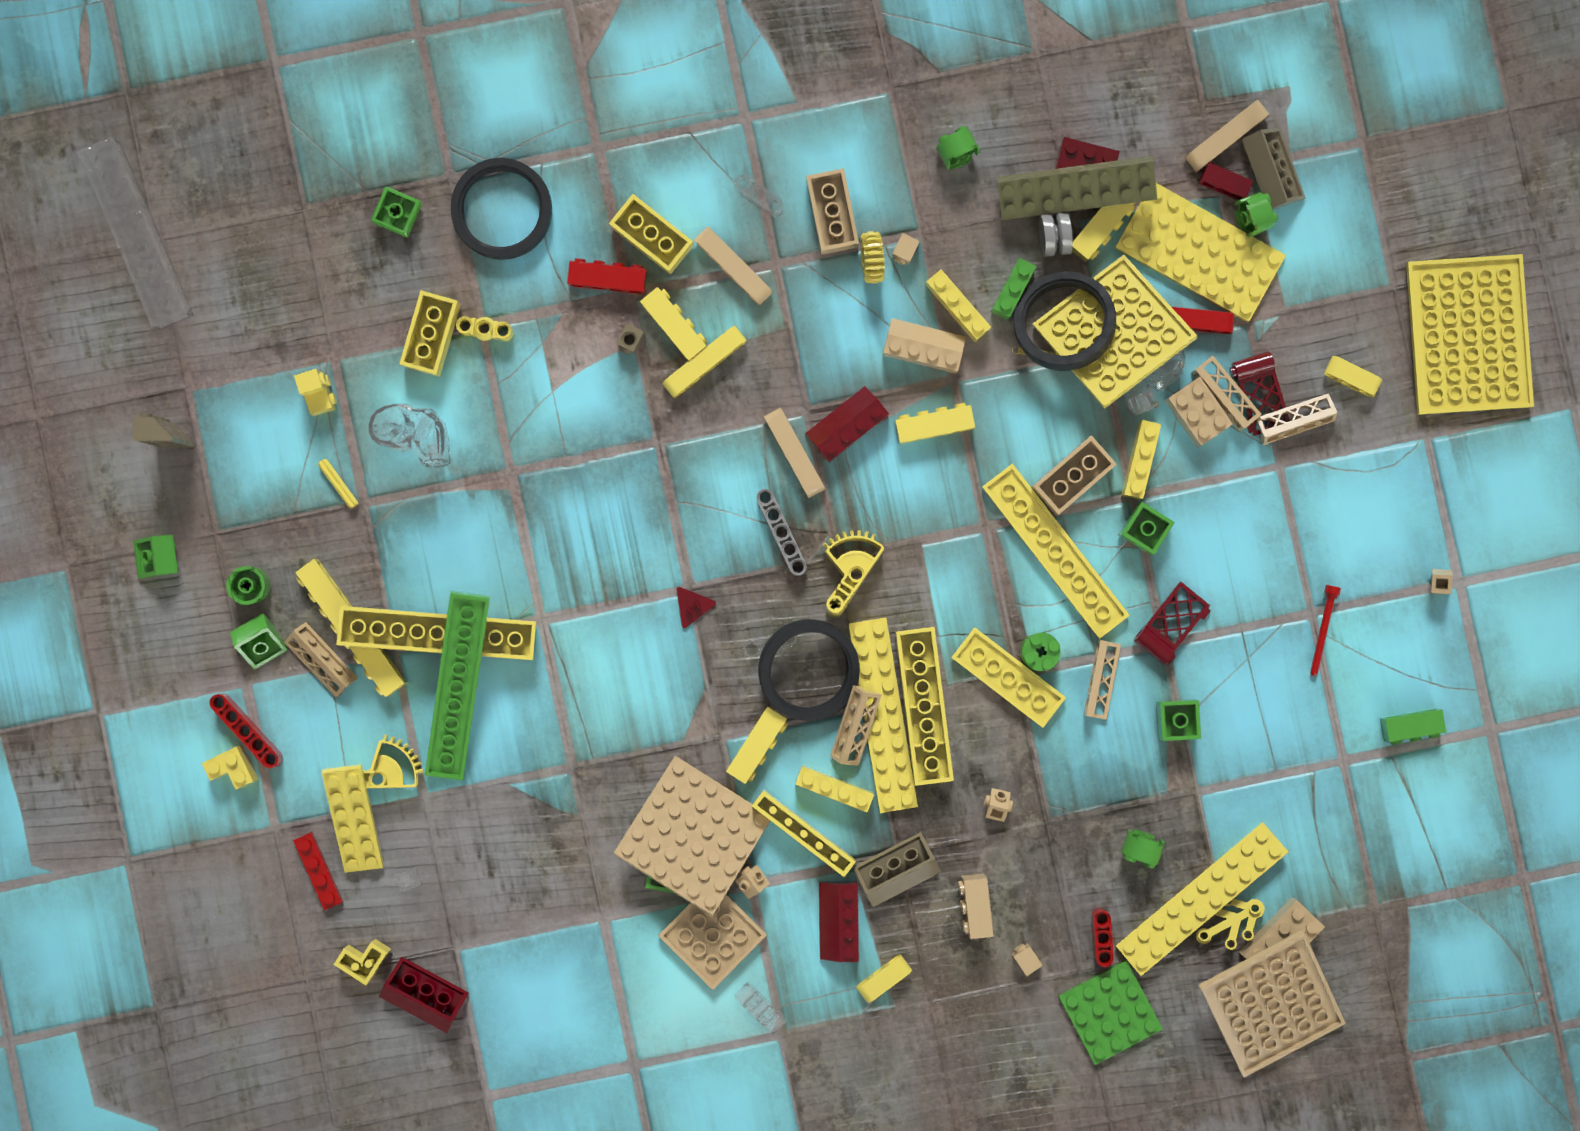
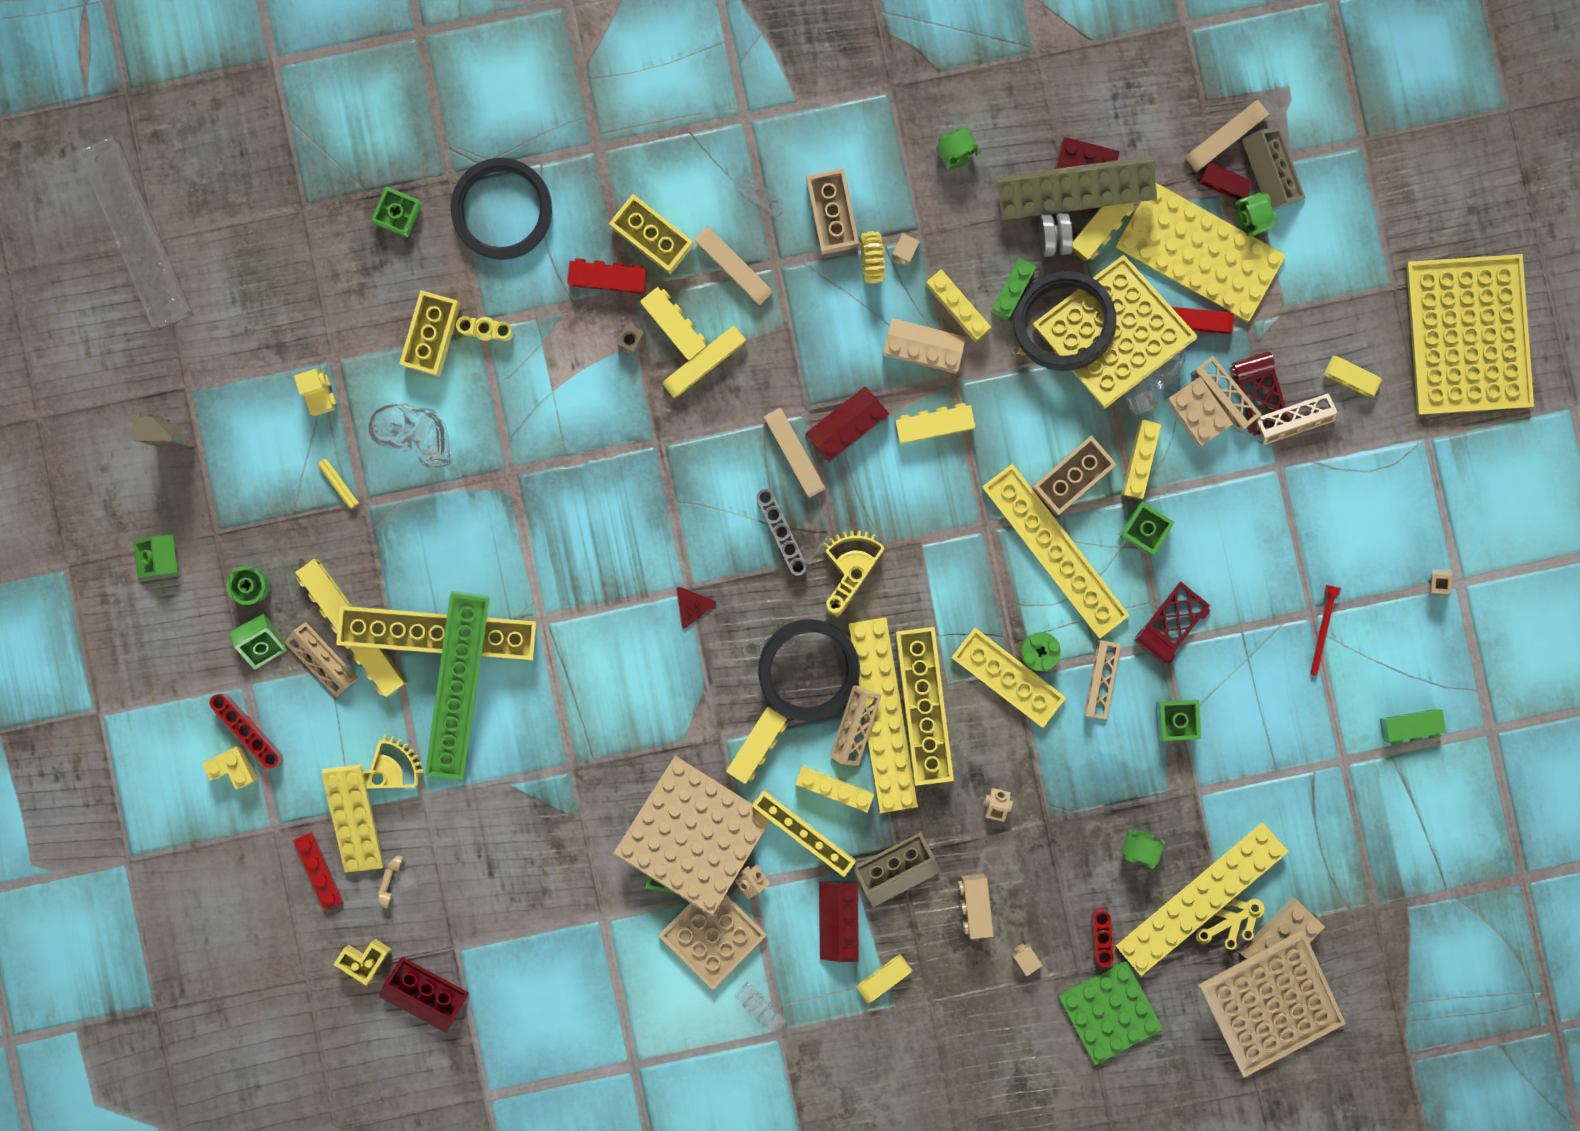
(385, 897): none -> tan bar

